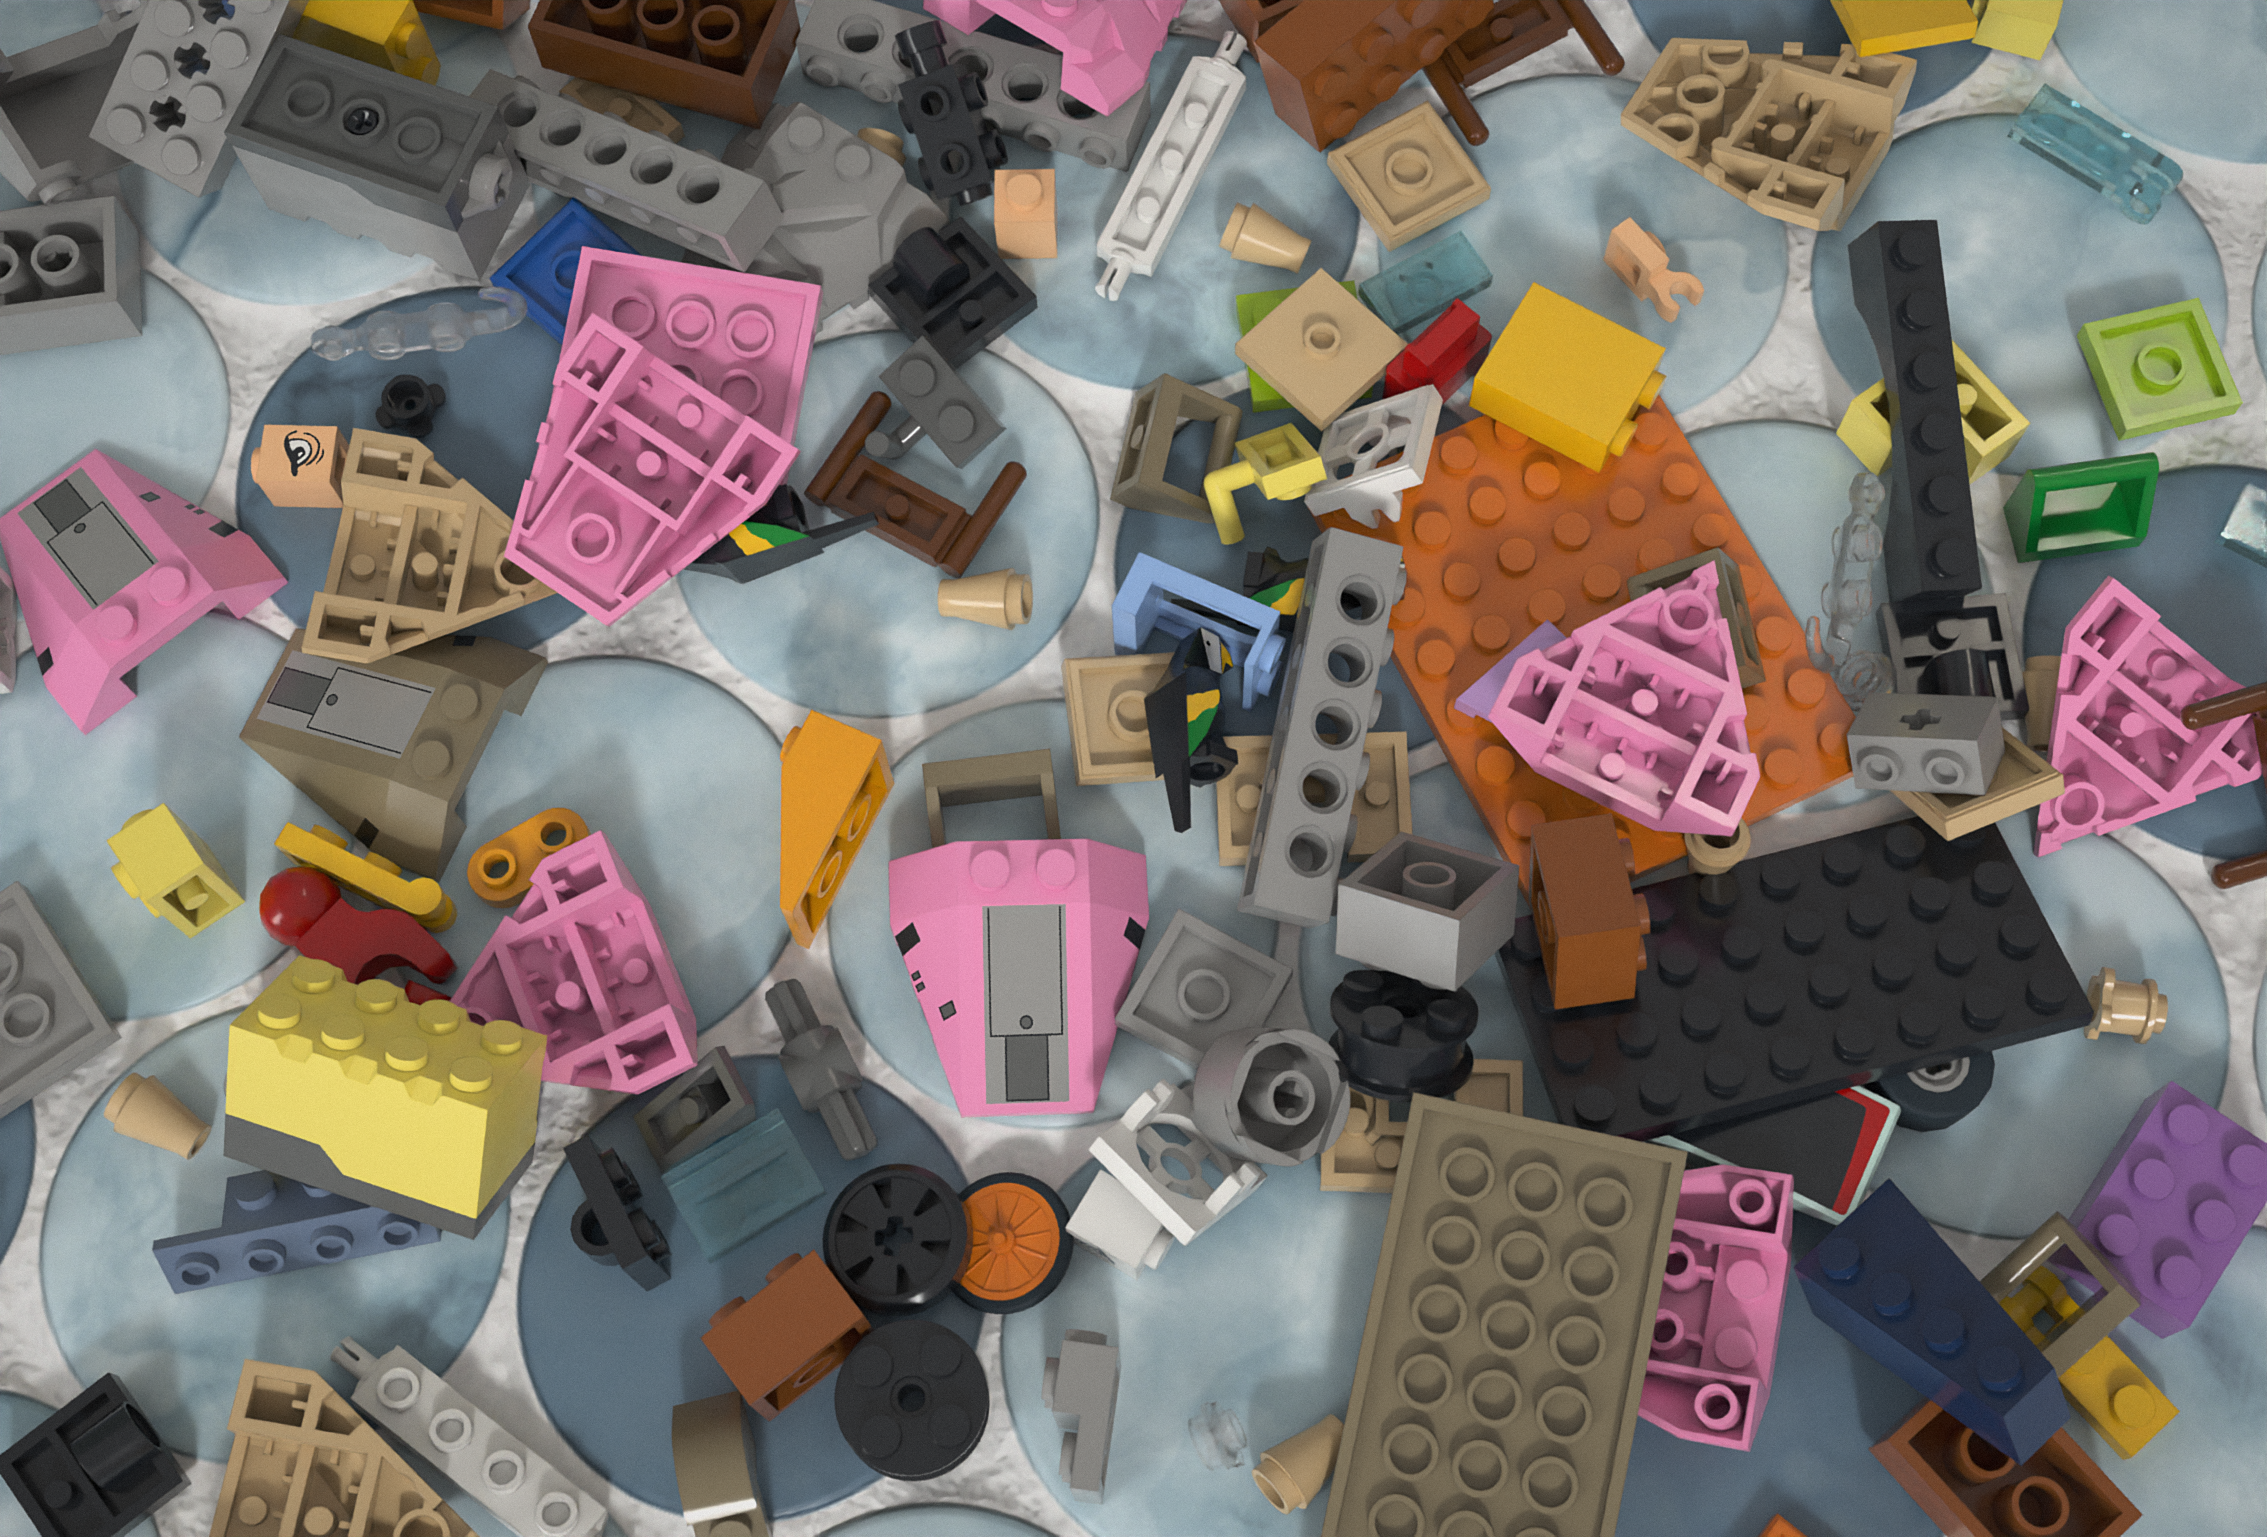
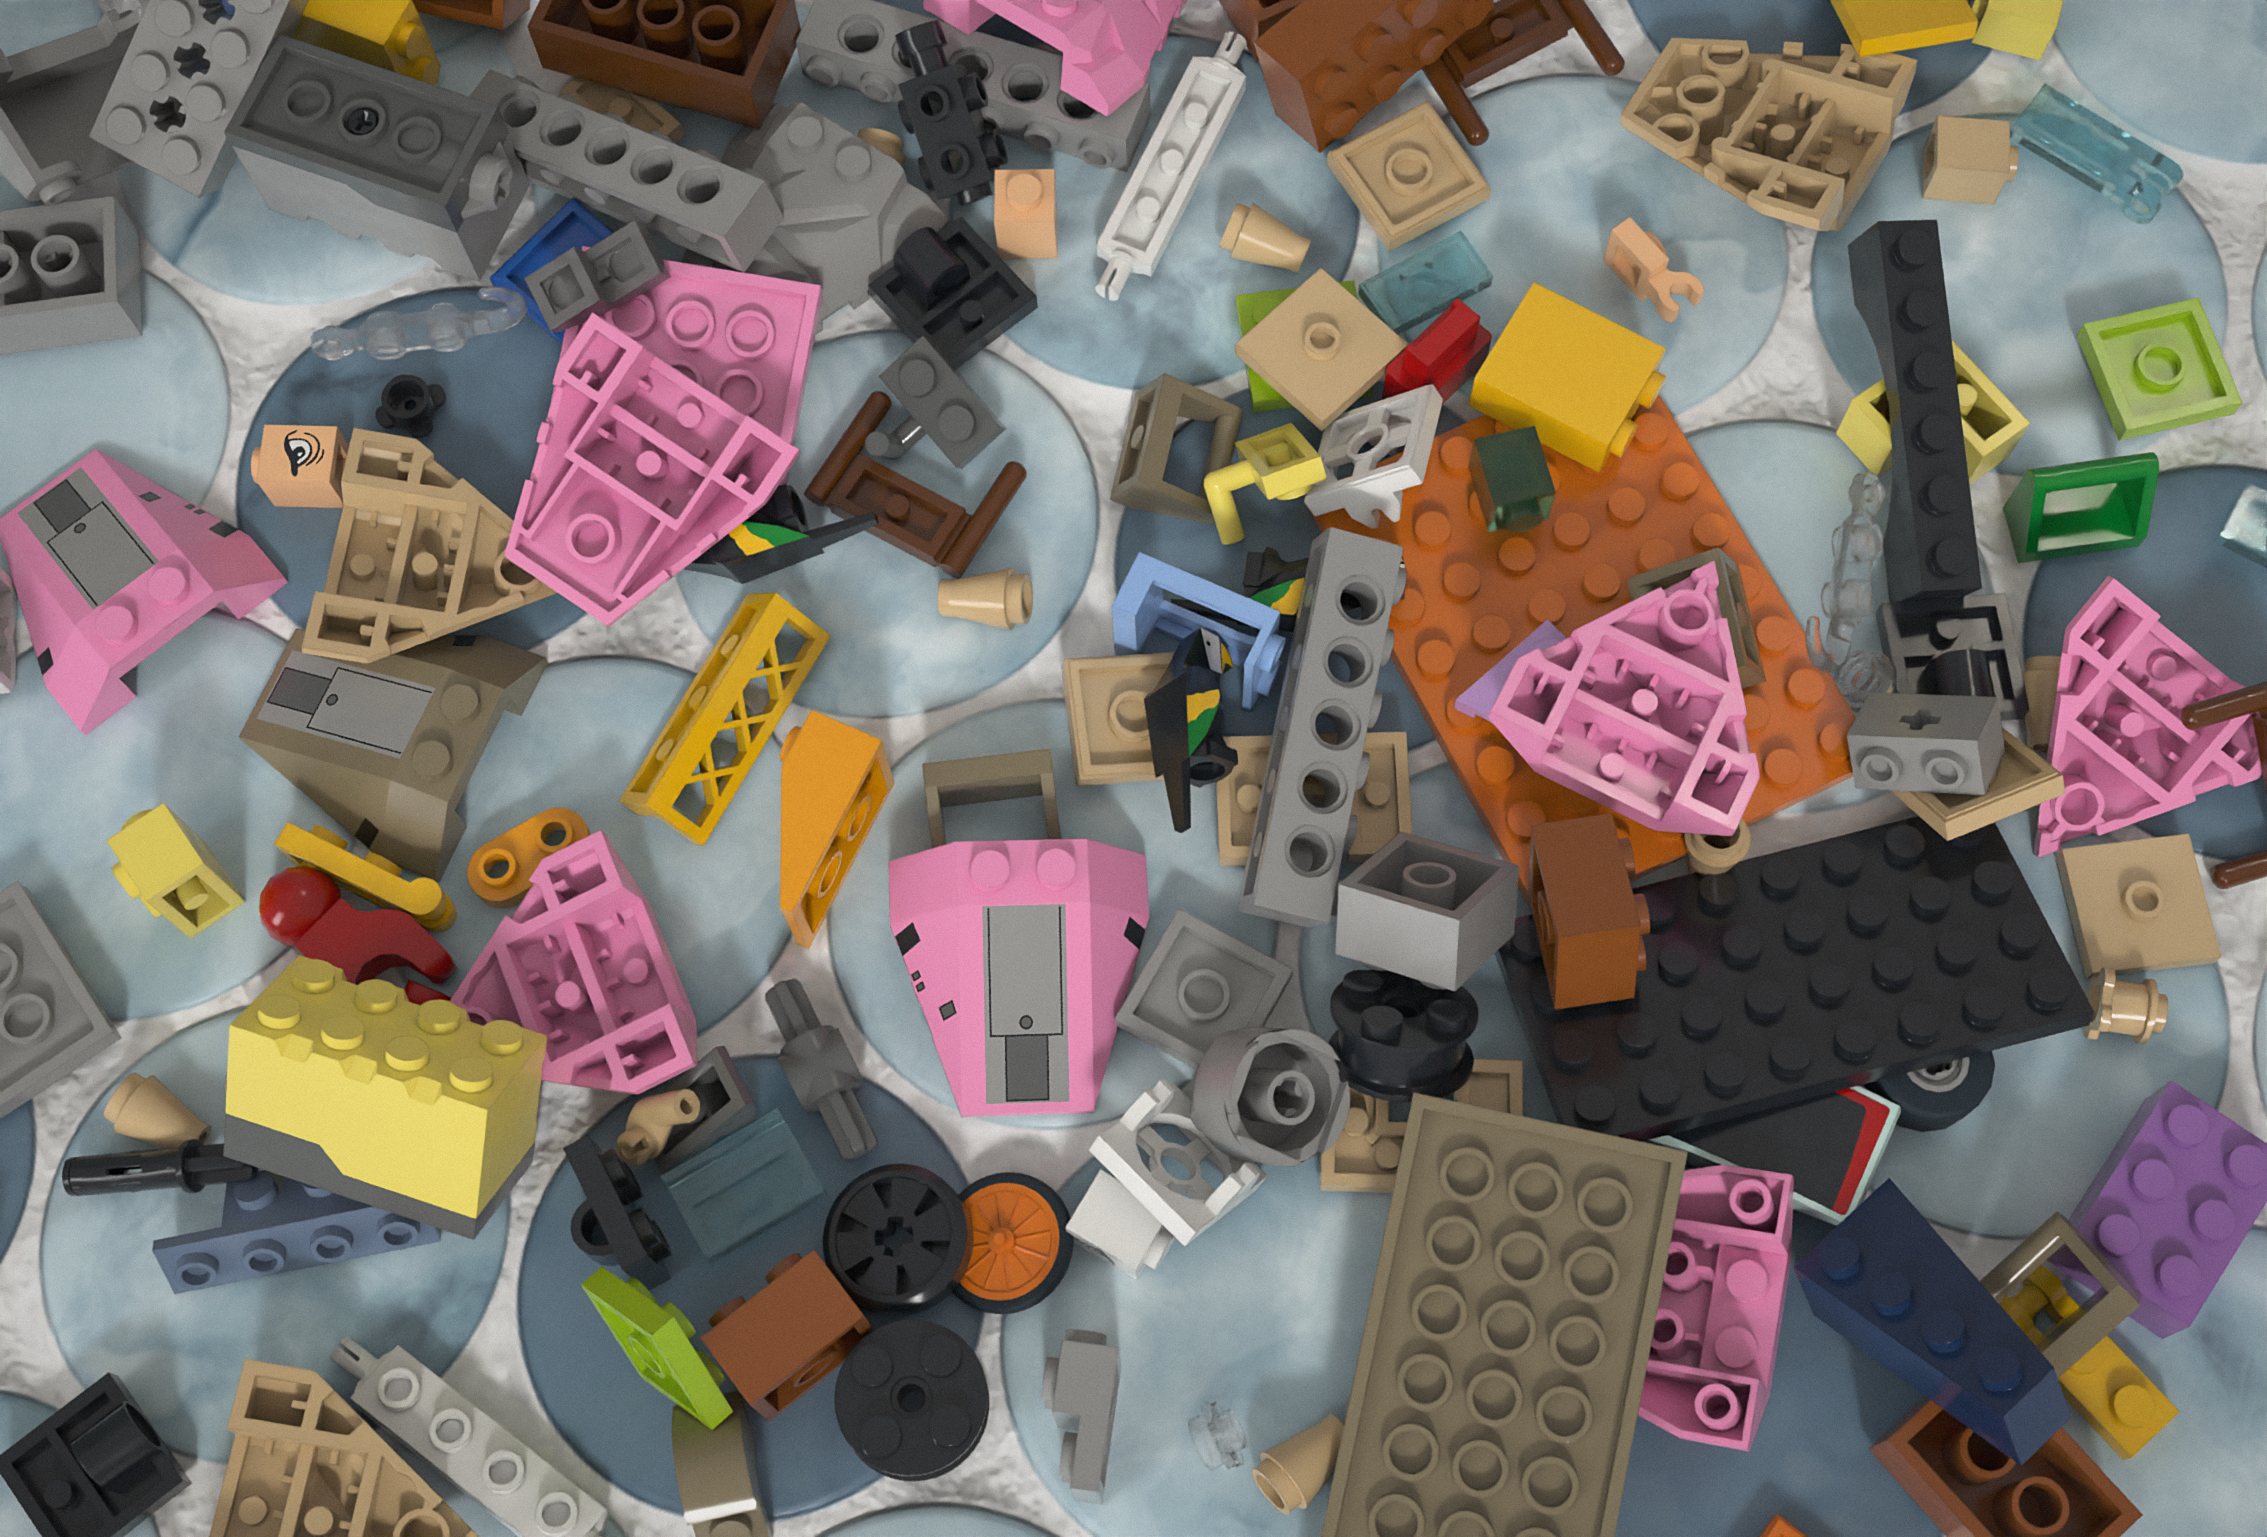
(184, 1166): none -> black axle
(597, 278): none -> flat silver slope
(652, 1124): none -> tan arm
(659, 1345): none -> lime plate
(708, 703): none -> yellow fence
(1511, 480): none -> clear green brick
(1968, 160): none -> tan brick
(2138, 905): none -> tan plate

